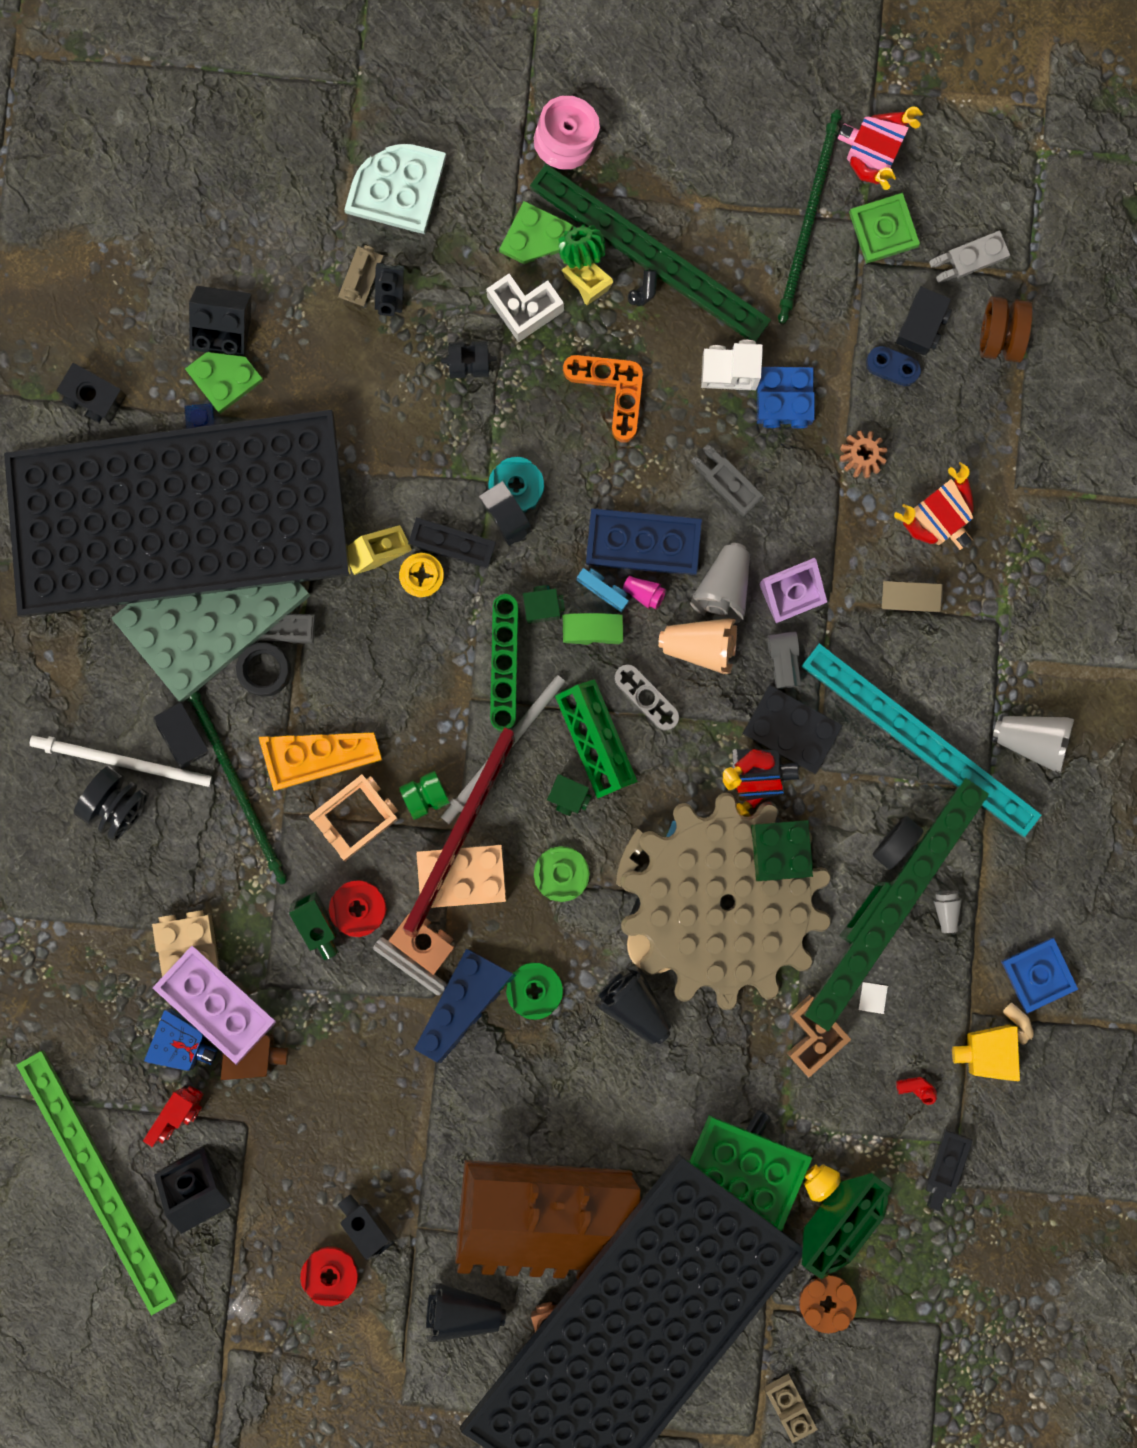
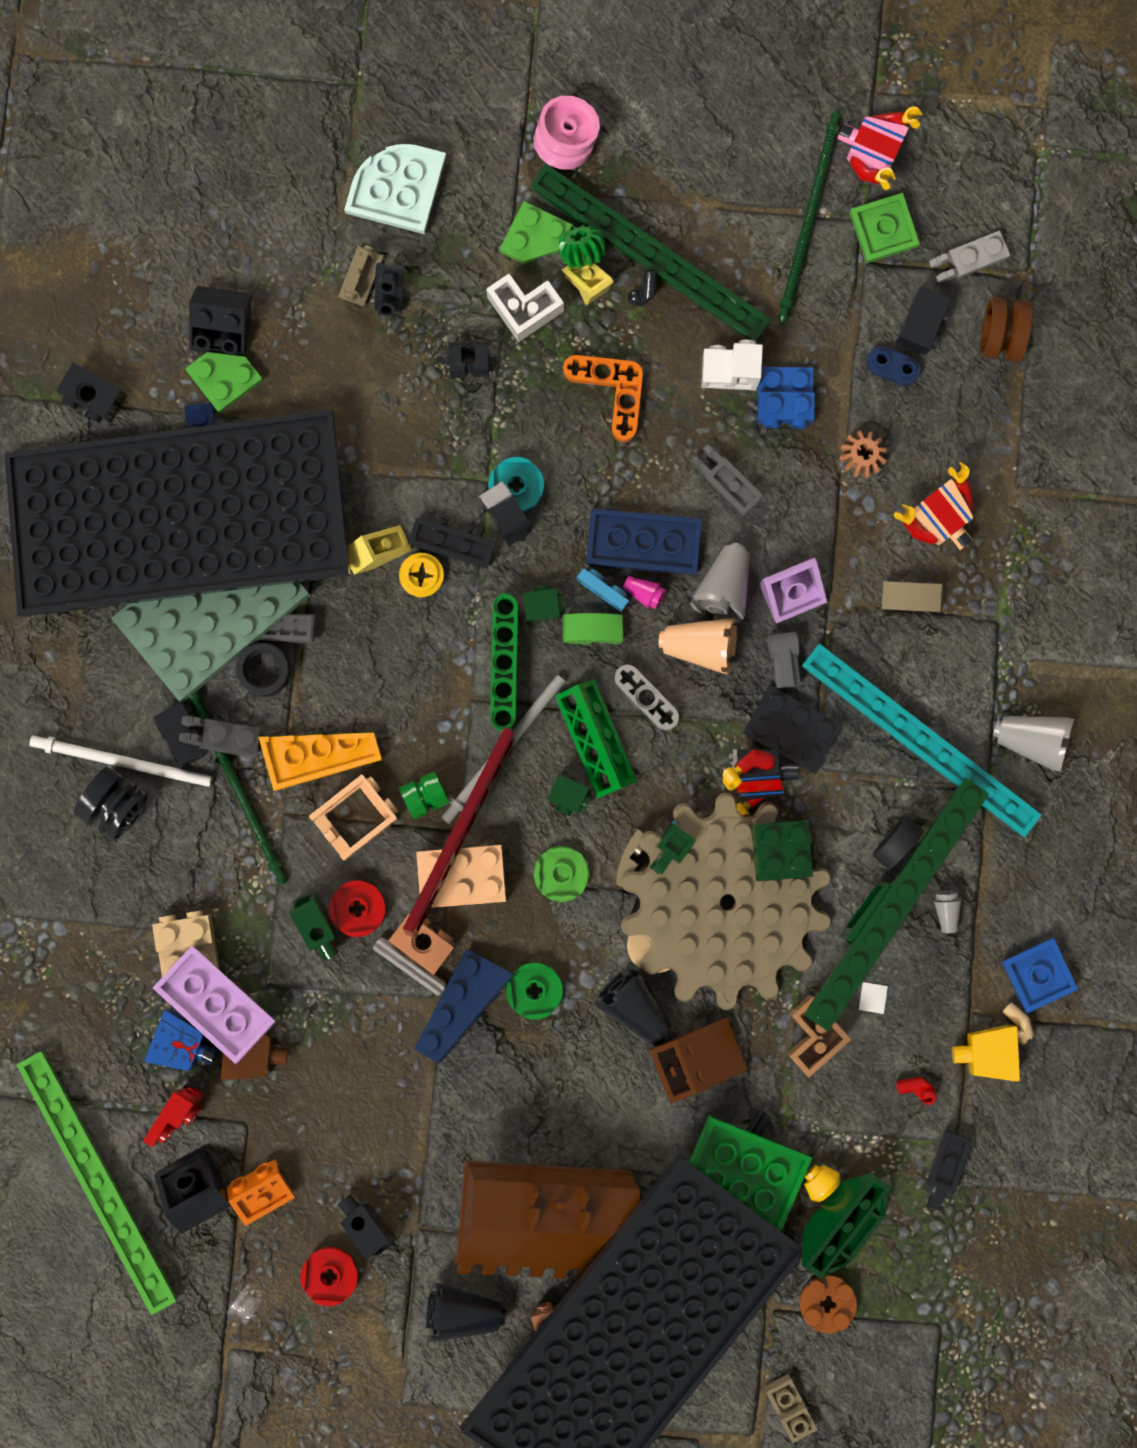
(221, 736): none -> dark grey hinge
(259, 1192): none -> orange bracket
(674, 846): none -> dark green plate
(697, 1060): none -> reddish brown slope

